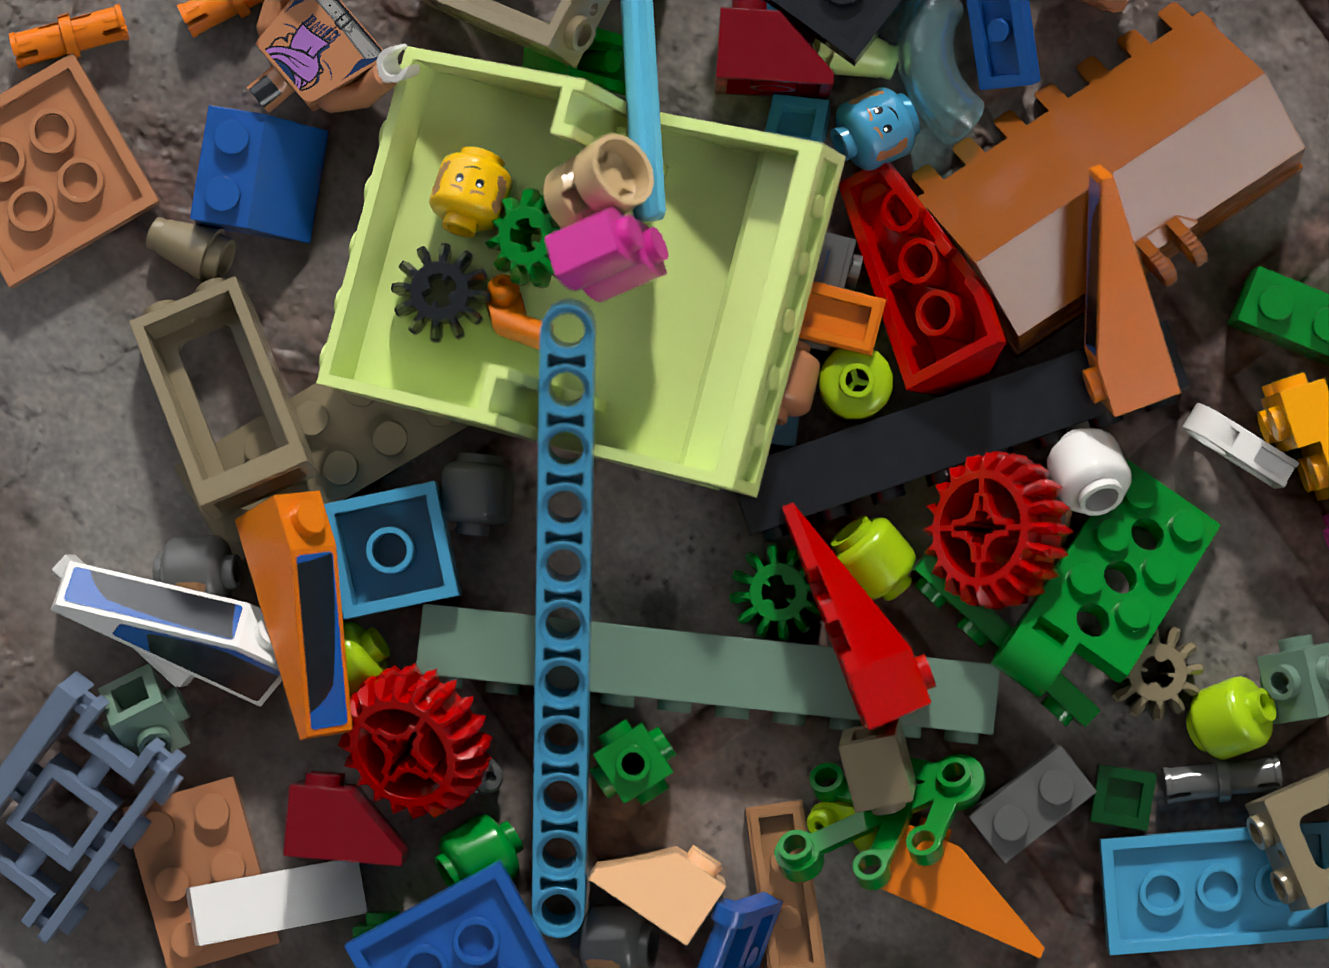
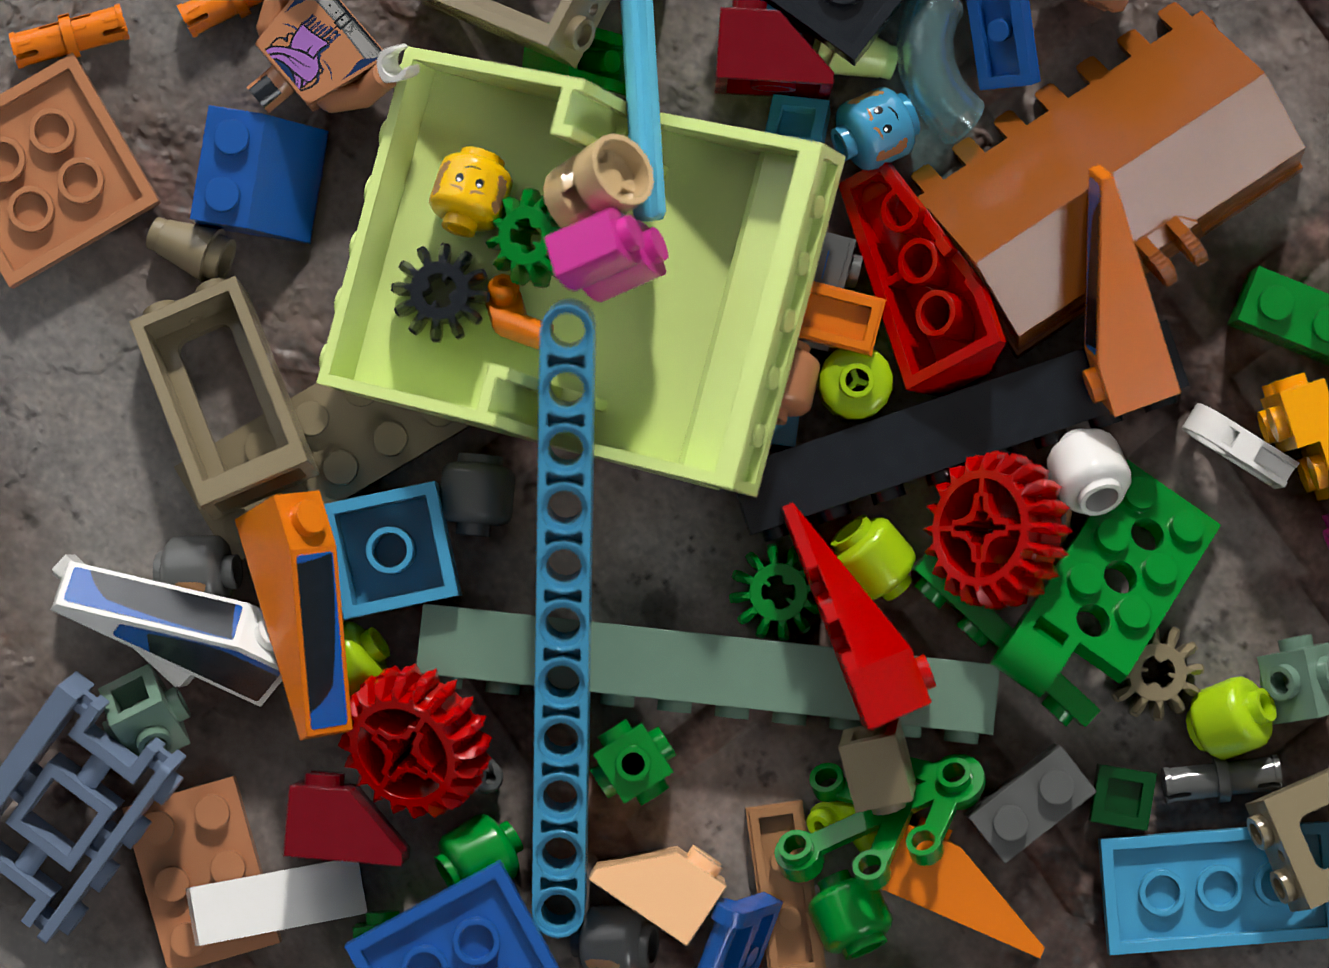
(849, 916): none -> green head

